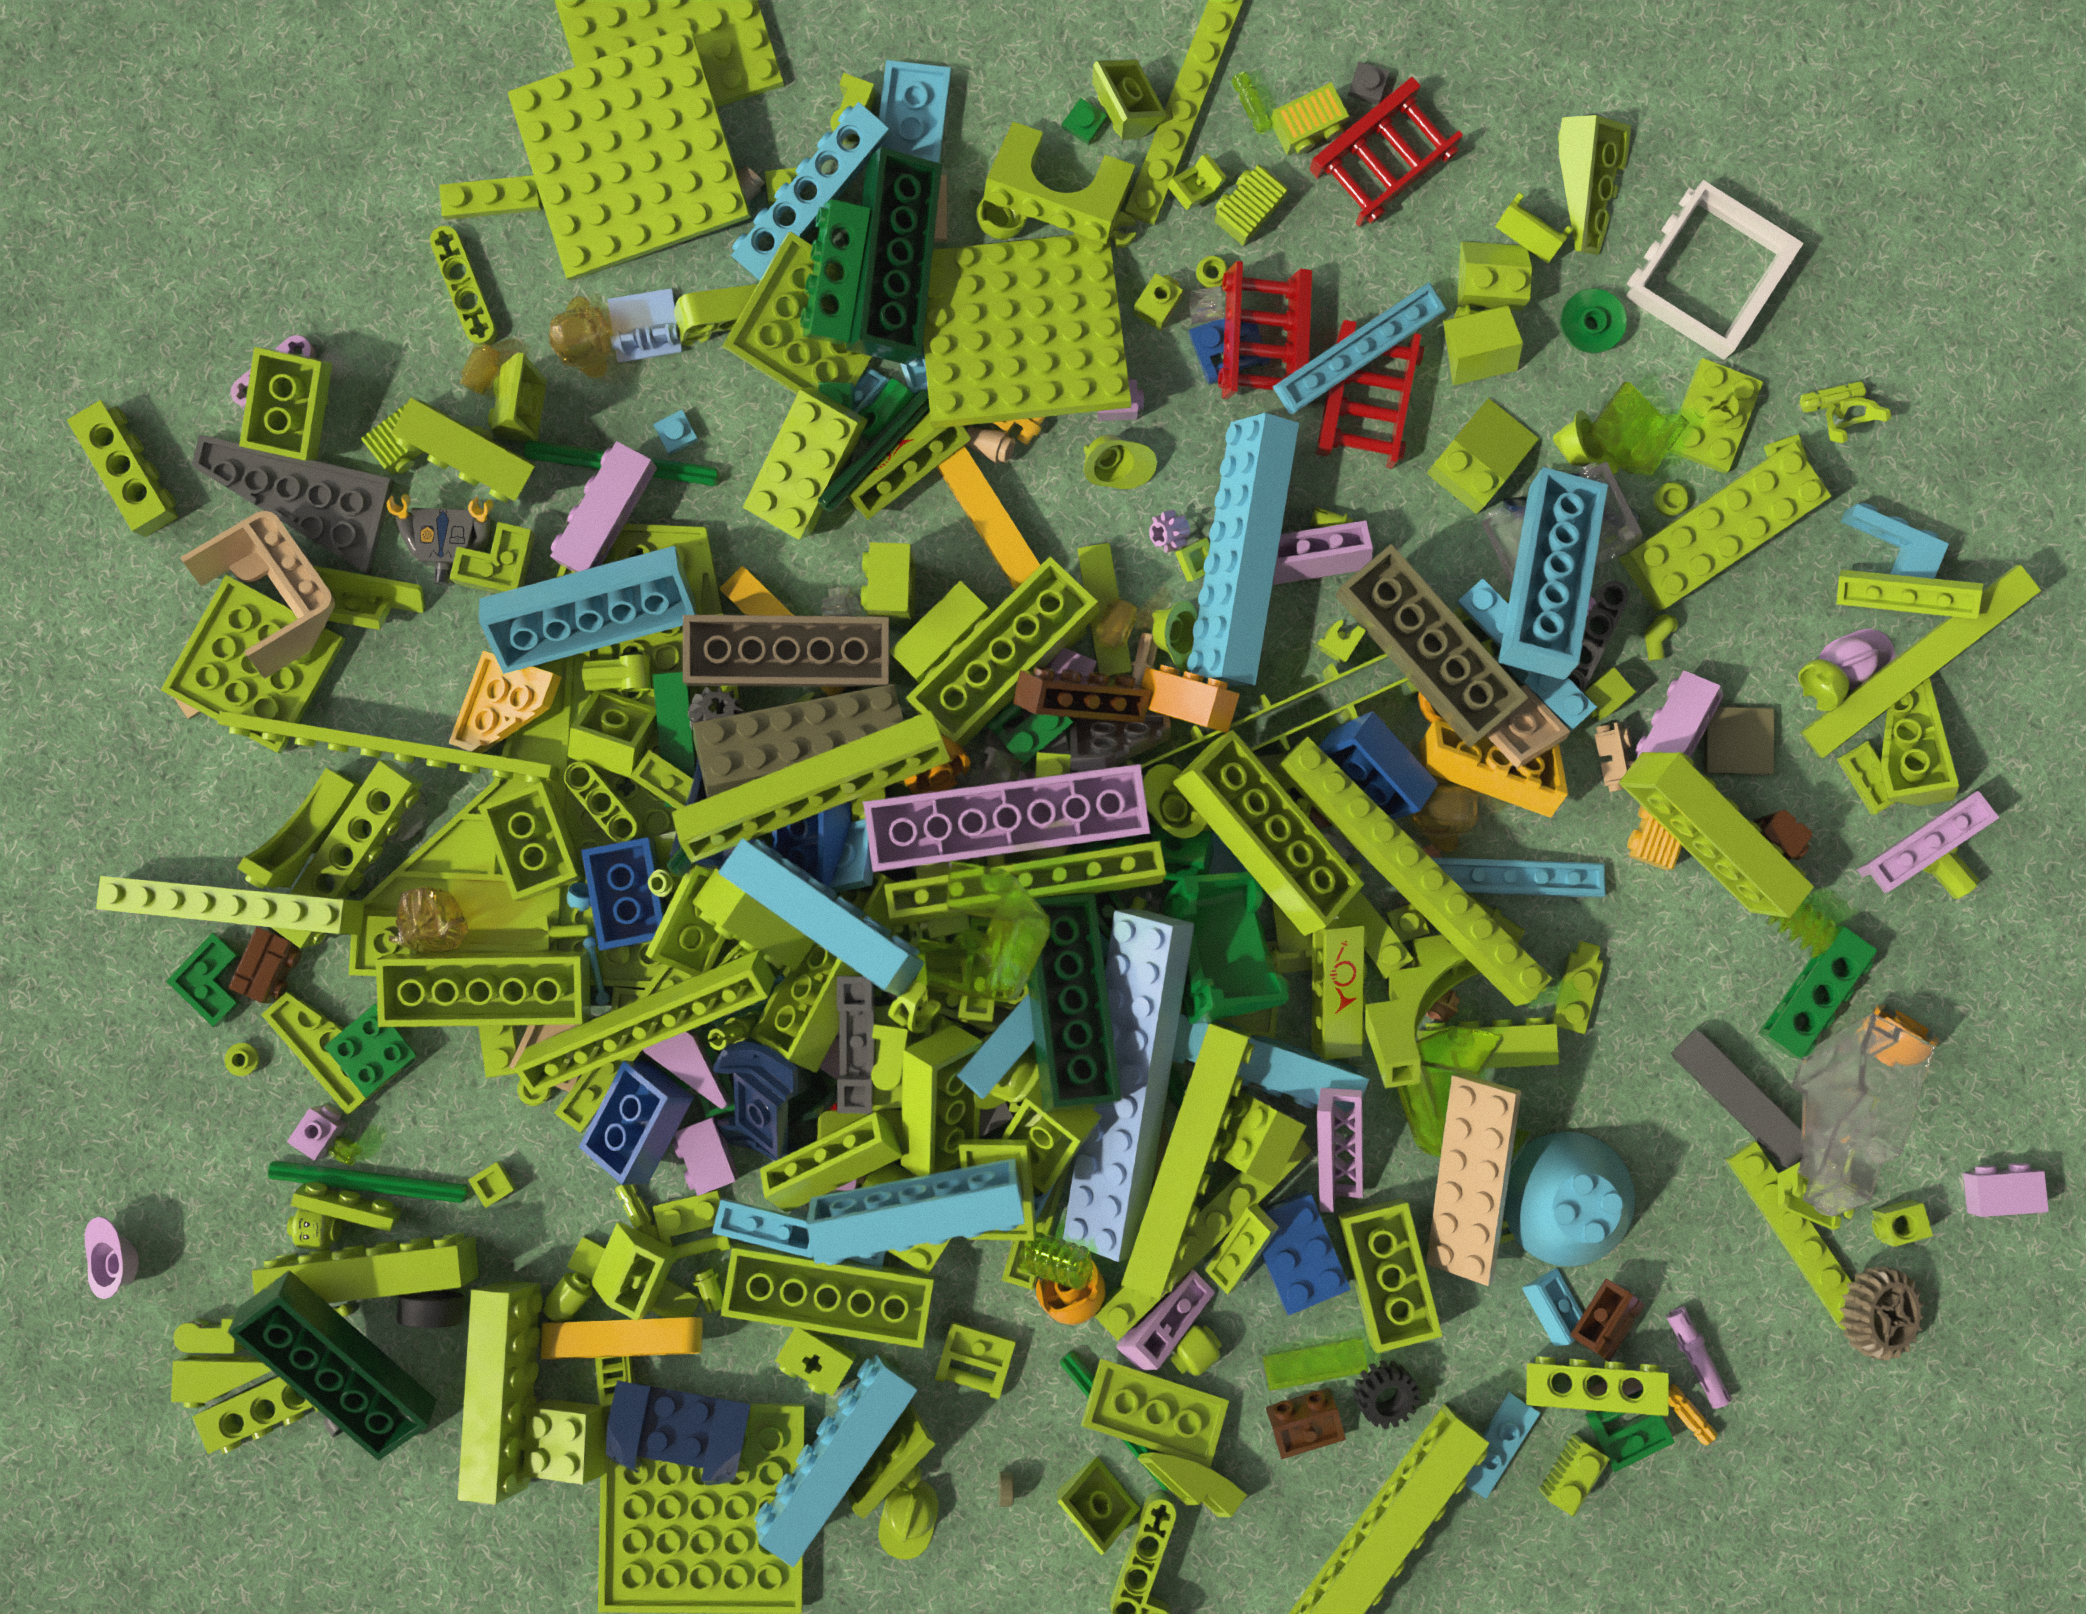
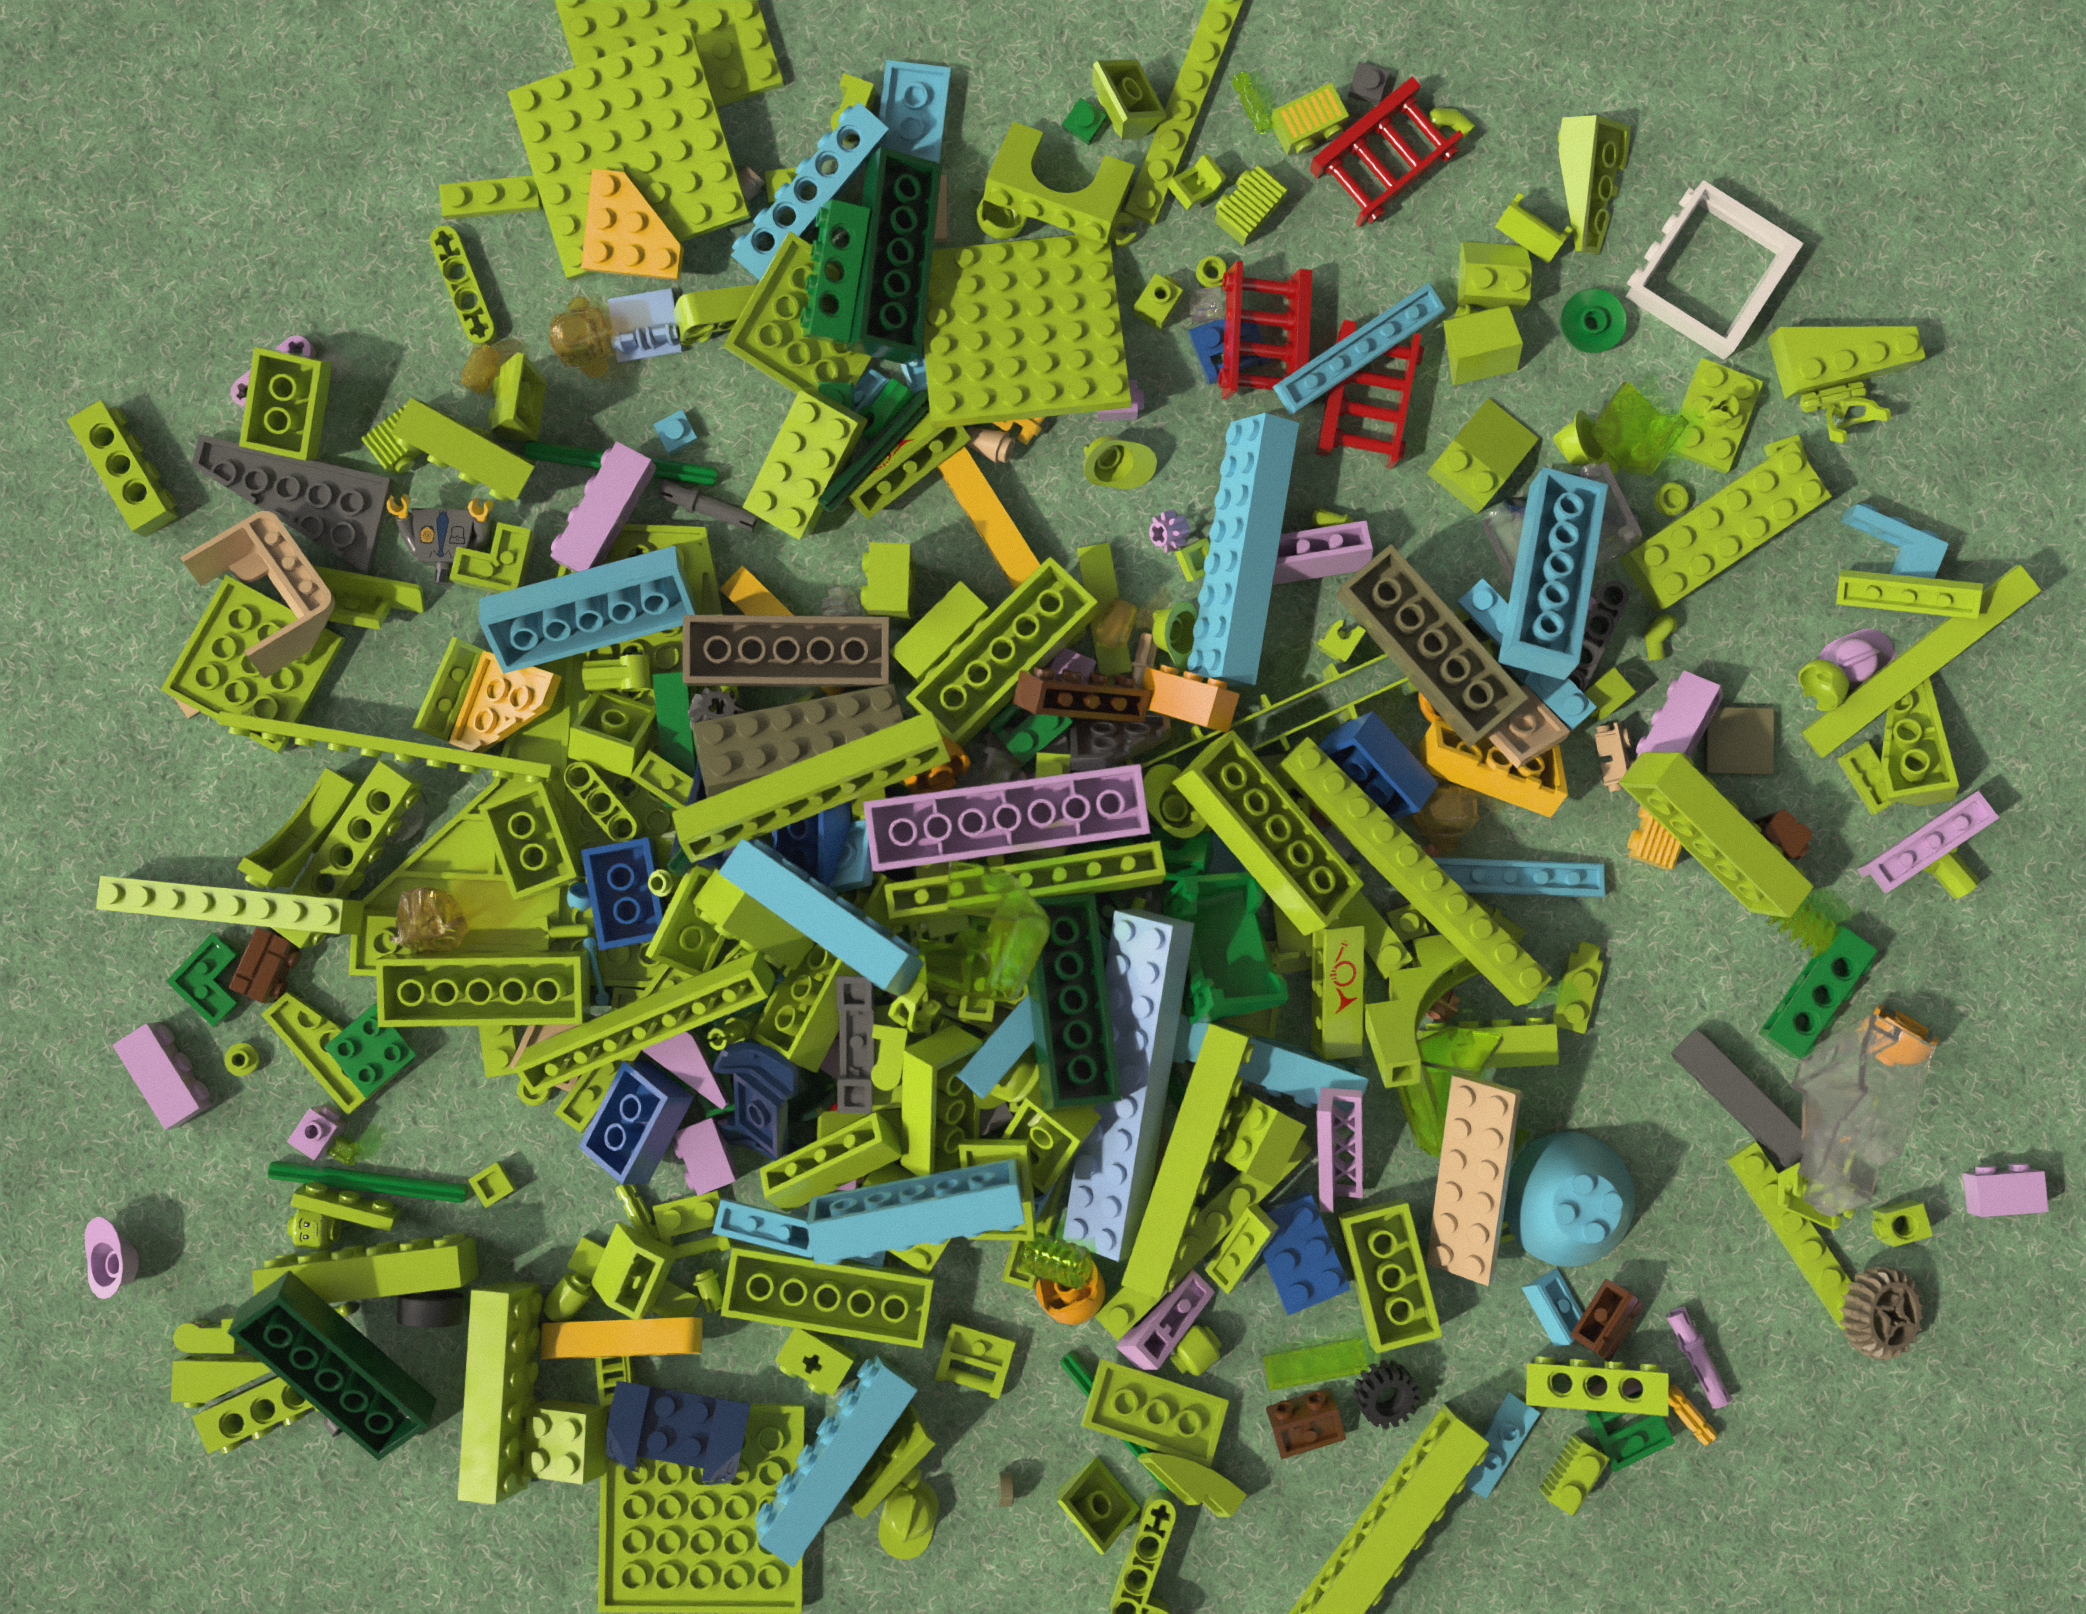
(163, 1074): none -> lavender brick
(448, 689): none -> lime plate
(626, 232): none -> yellow plate
(716, 508): none -> dark grey pin
(1452, 118): none -> lime arm
(1835, 356): none -> lime wedge

